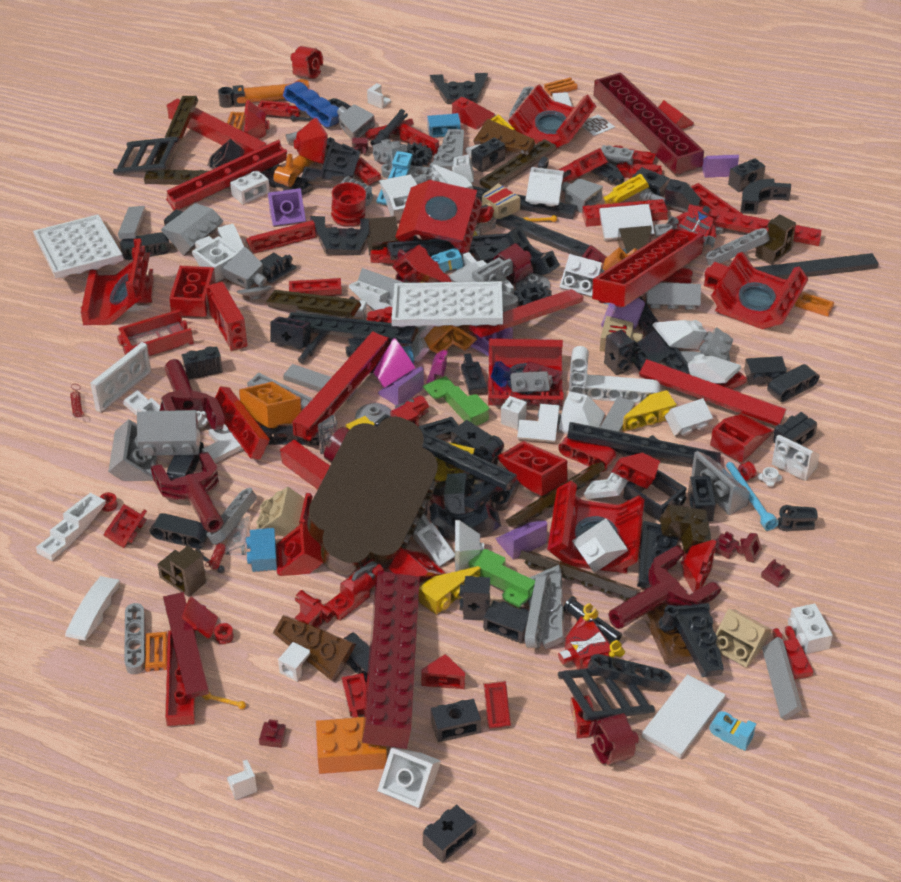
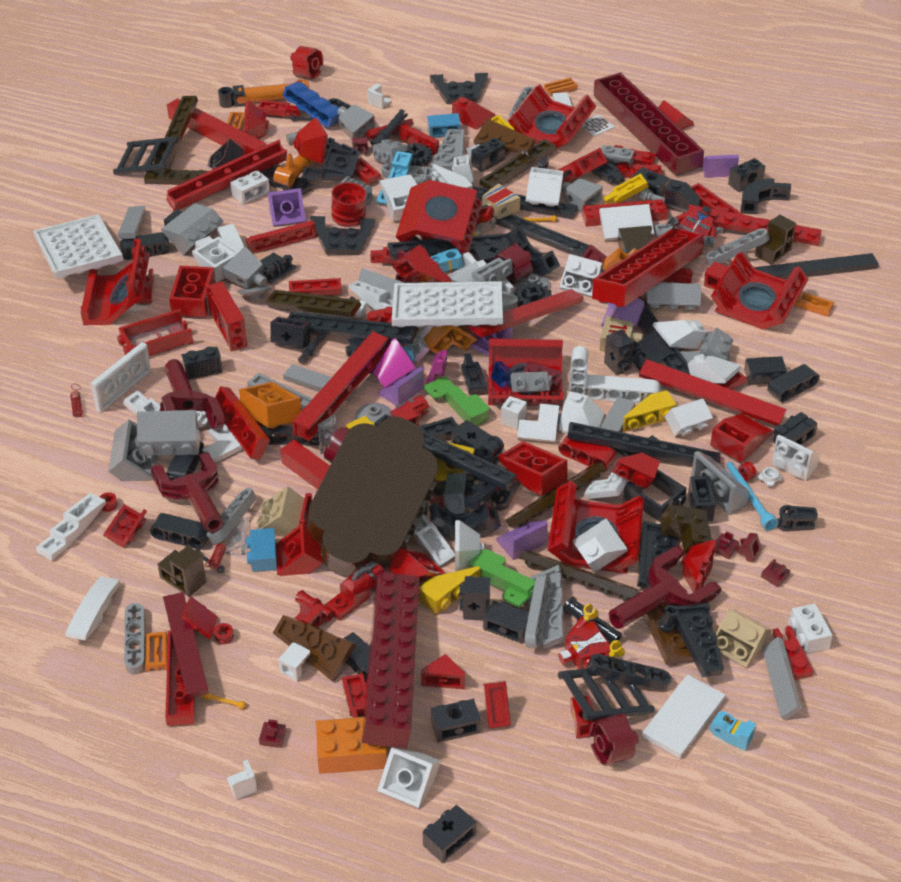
(381, 232): dark brown plate -> none

